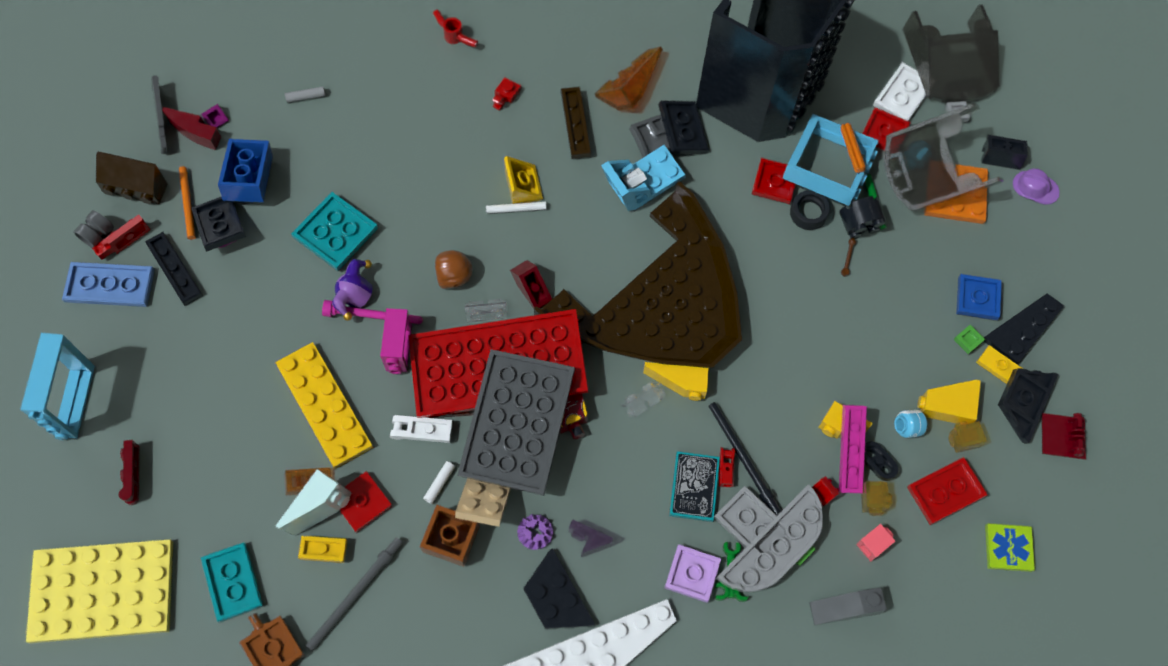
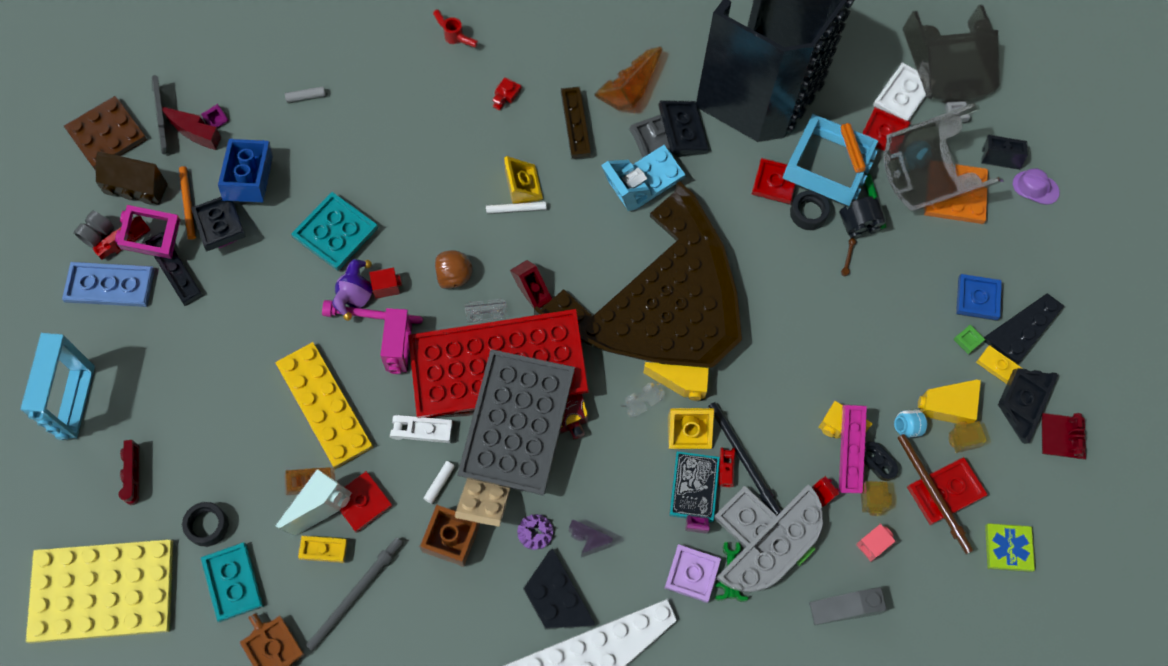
(105, 130): none -> reddish brown plate
(170, 234): none -> dark pink window
(195, 511): none -> black tyre
(385, 283): none -> red brick
(690, 428): none -> yellow slope
(697, 524): none -> magenta slope
(956, 531): none -> reddish brown bar

